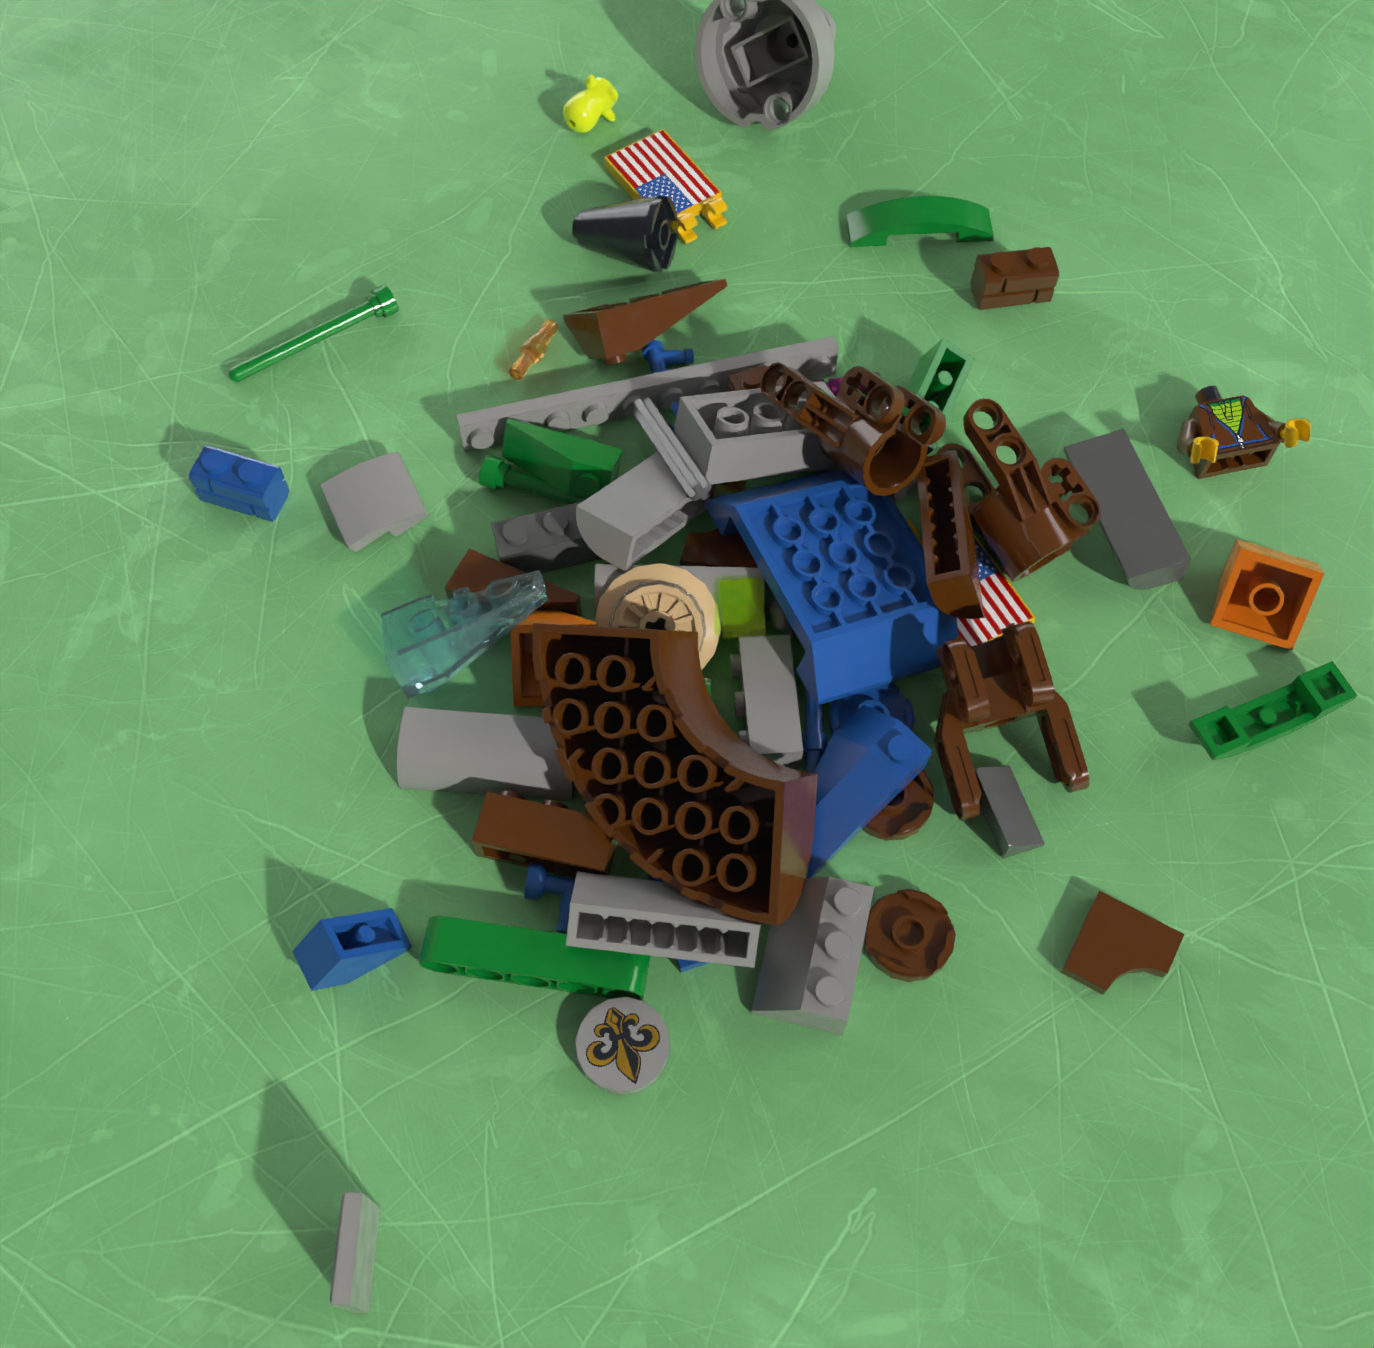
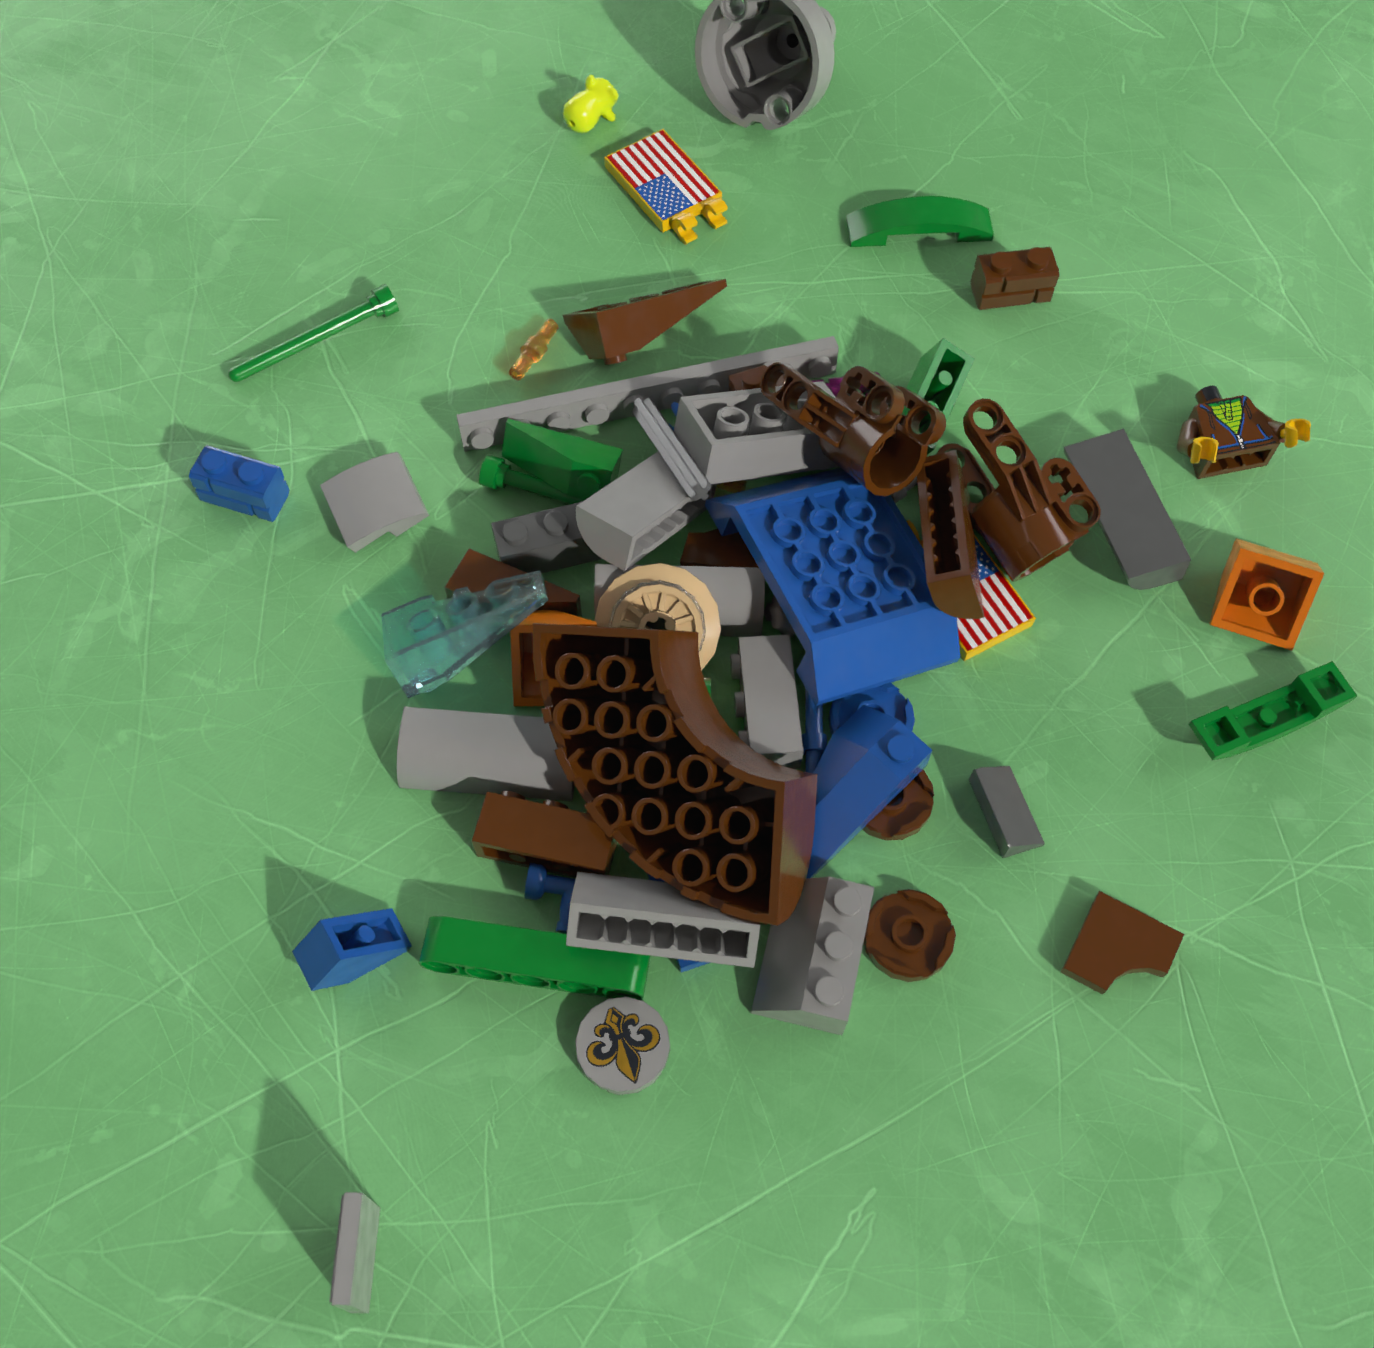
(630, 231): black cone -> none
(659, 358): blue piece -> none
(742, 608): clear neon green bracket -> none
(995, 687): reddish brown piece -> none

